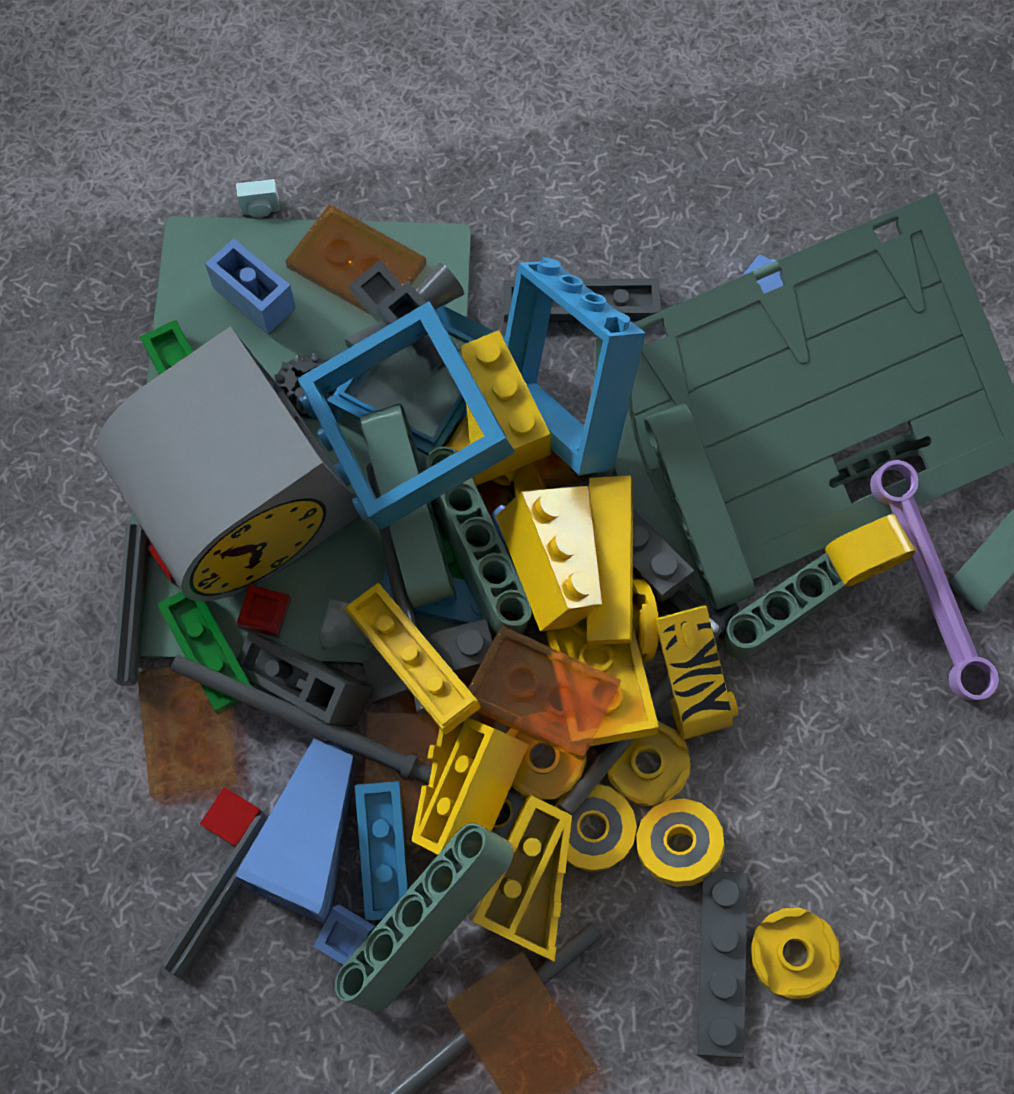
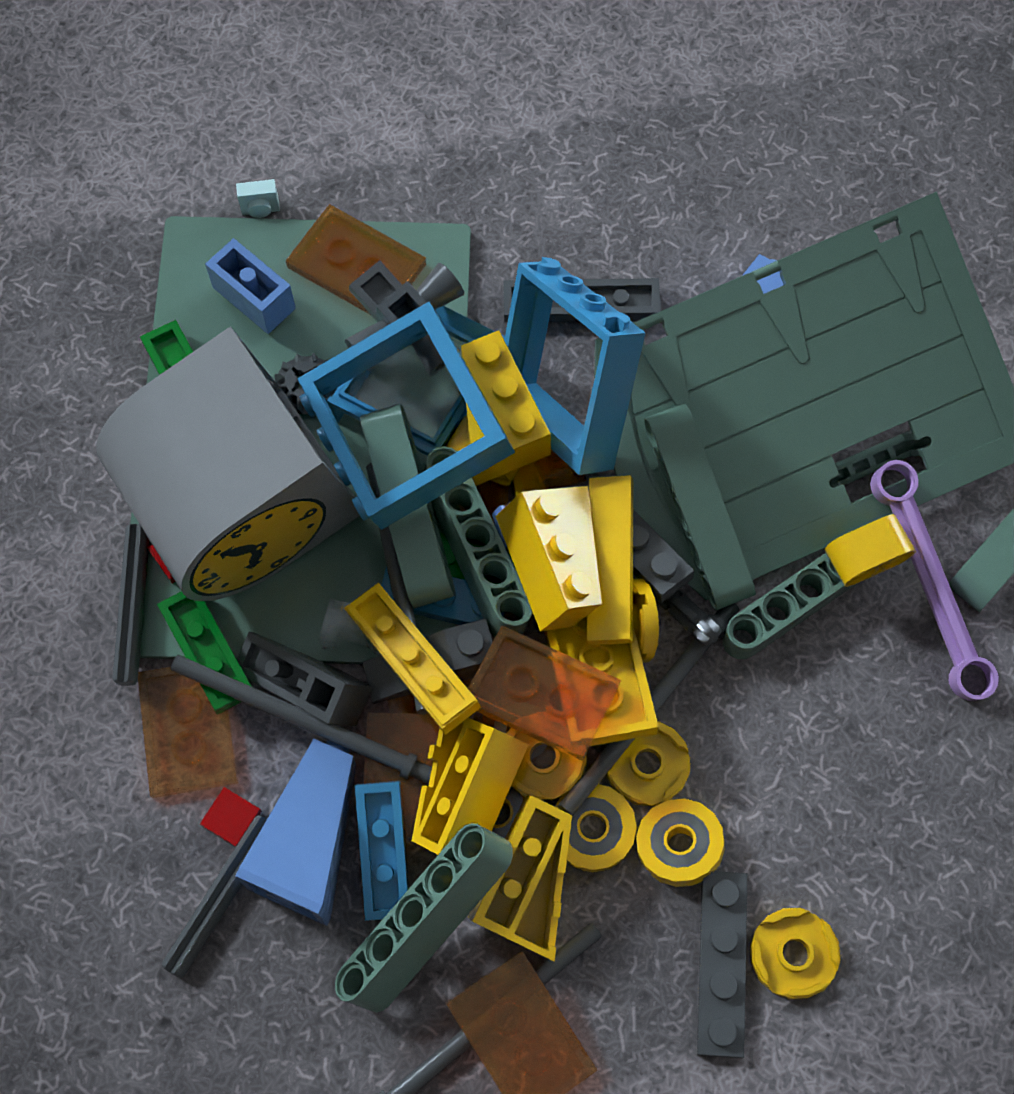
(263, 611): red tile -> none
(342, 934): medium blue plate -> none
(695, 674): yellow door -> none

